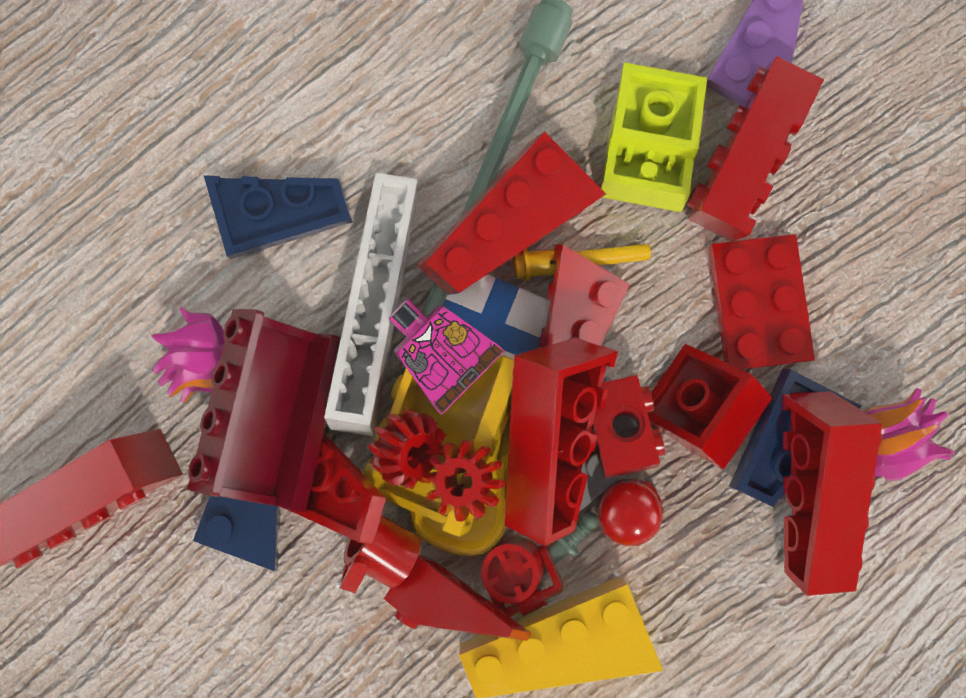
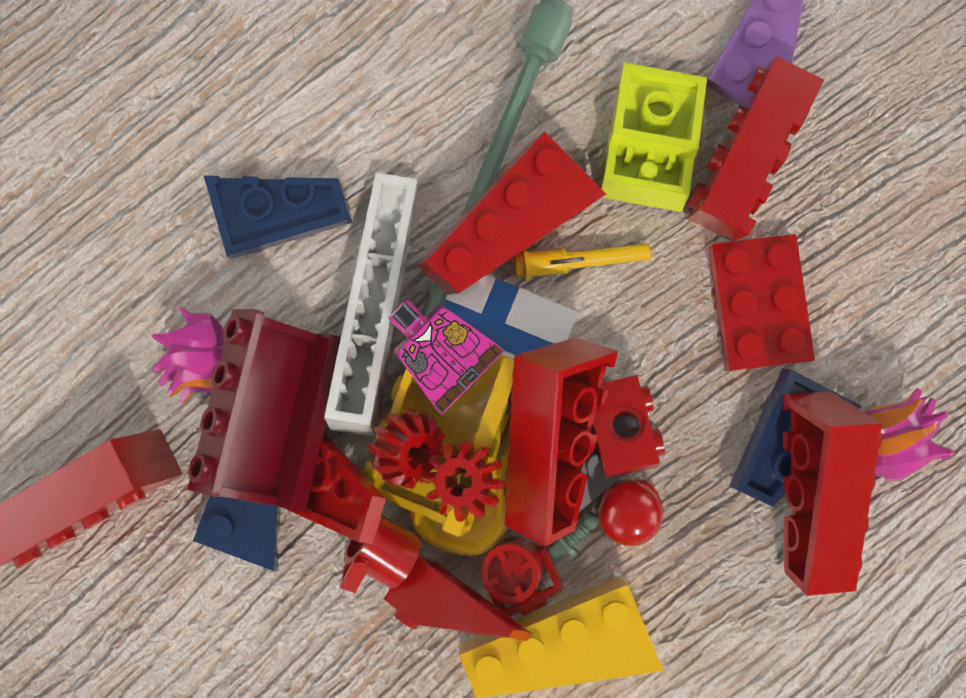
(581, 299): wing -> none
(707, 405): red slope -> none

